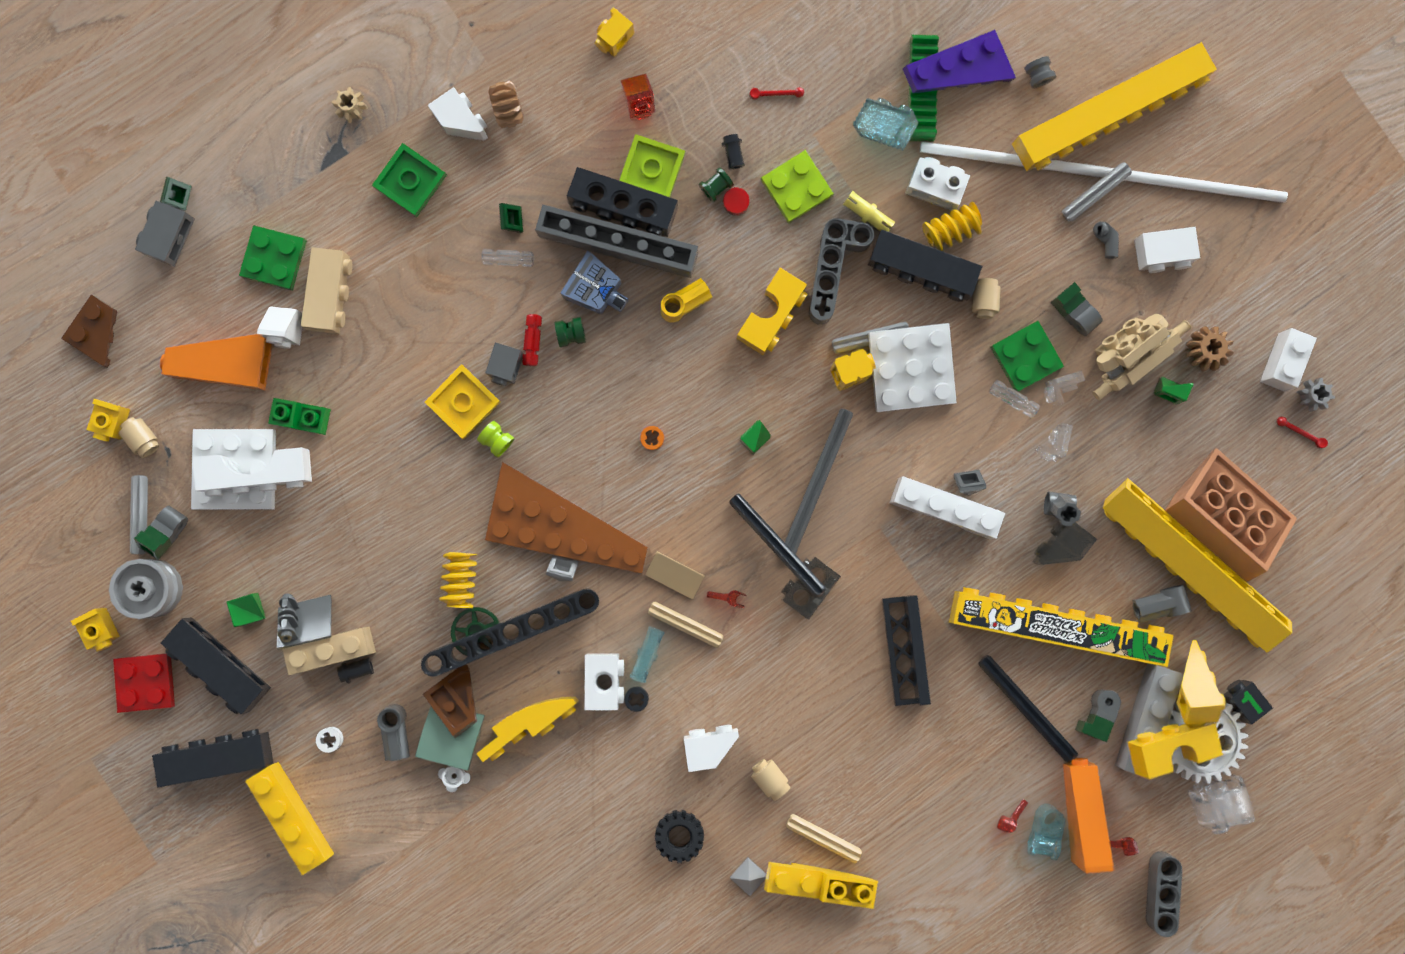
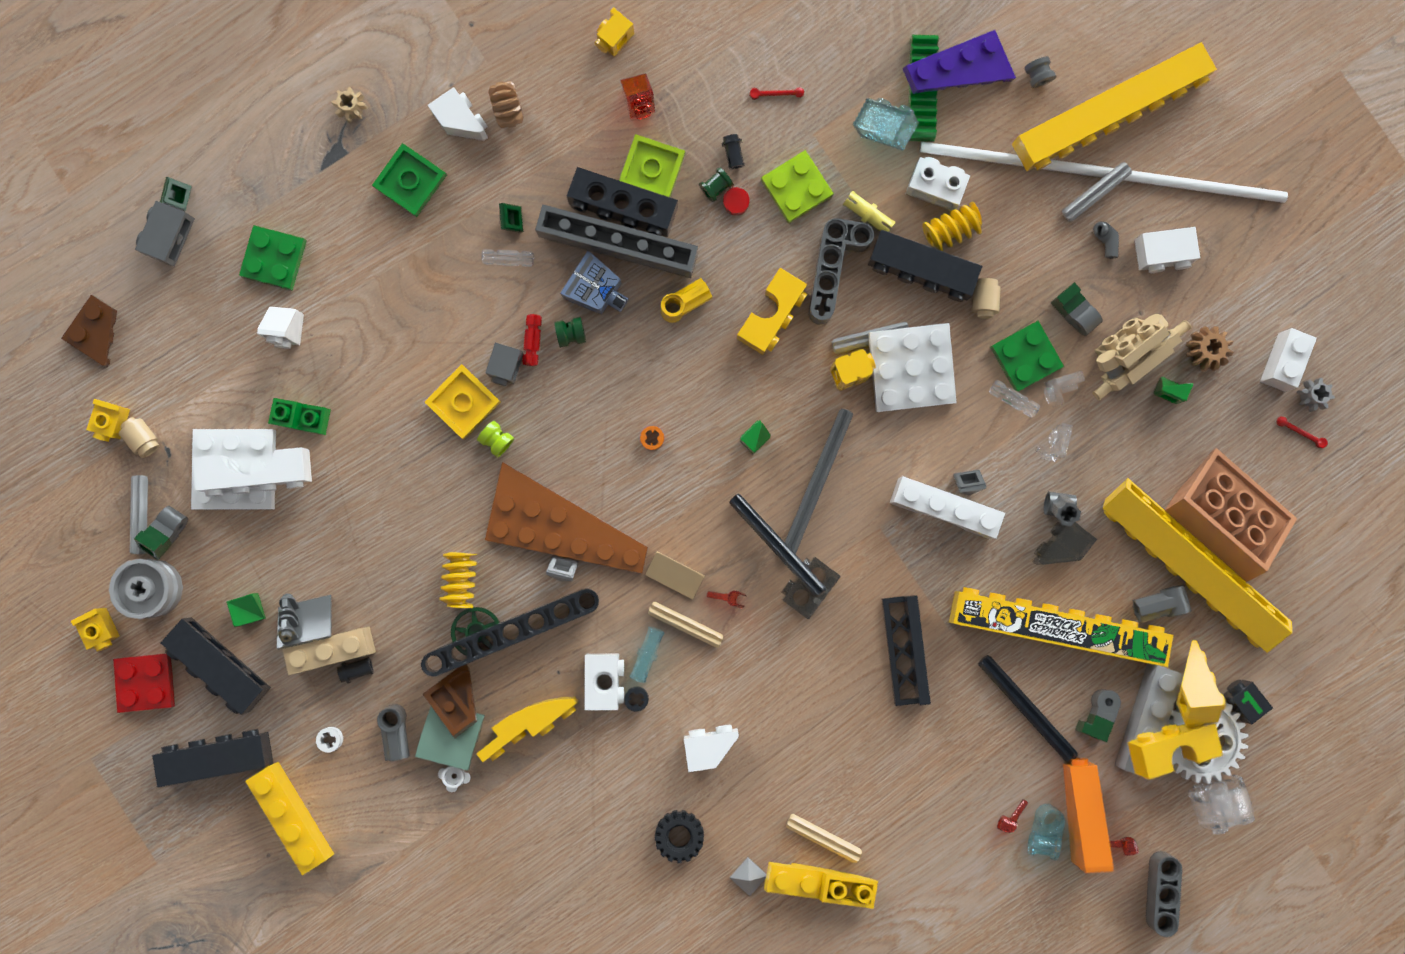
(228, 361): orange slope -> none
(326, 290): tan brick -> none
(770, 779): tan brick -> none

